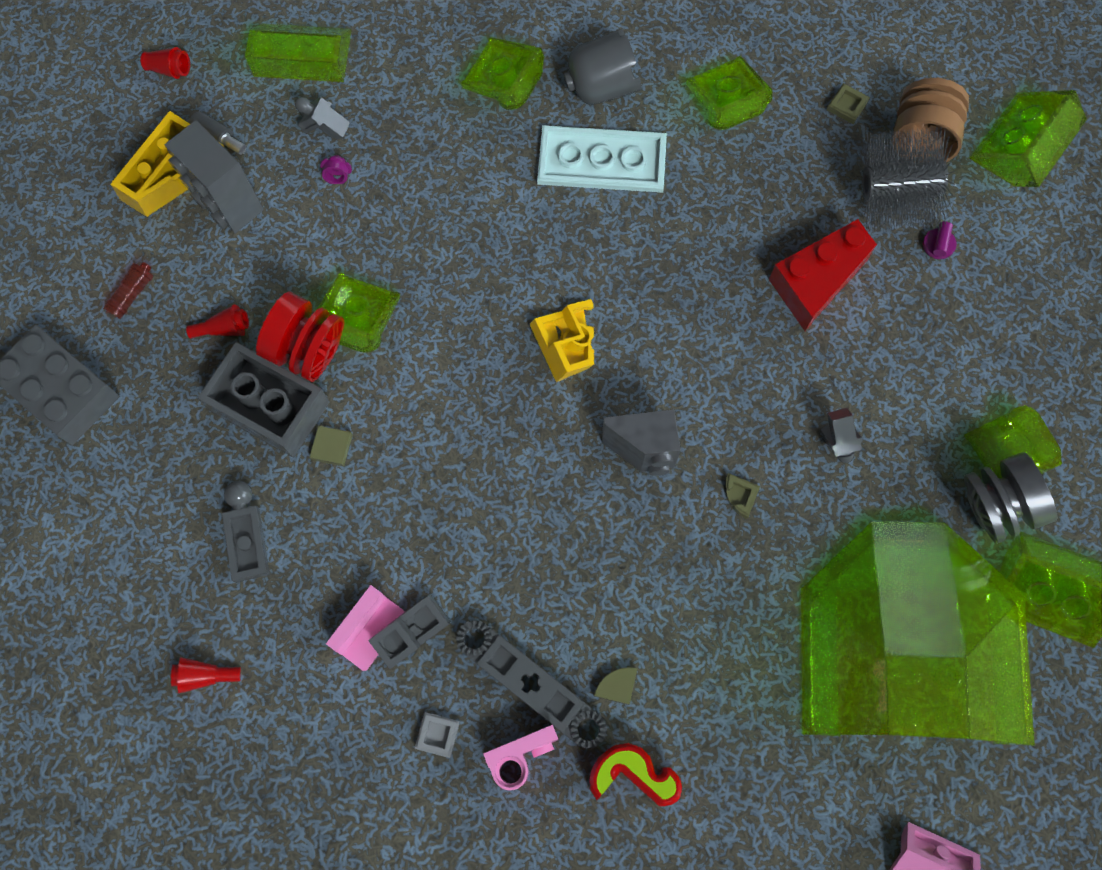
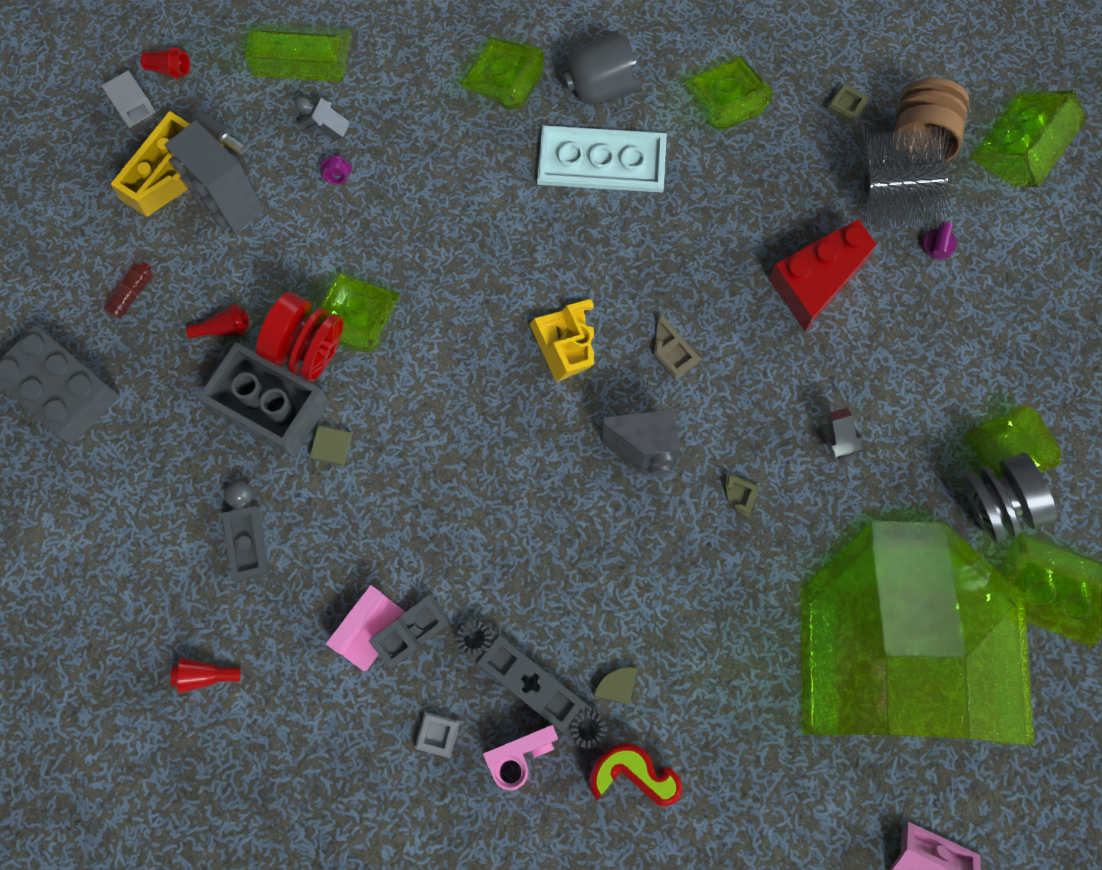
(128, 98): none -> light grey brick
(672, 350): none -> dark tan tile

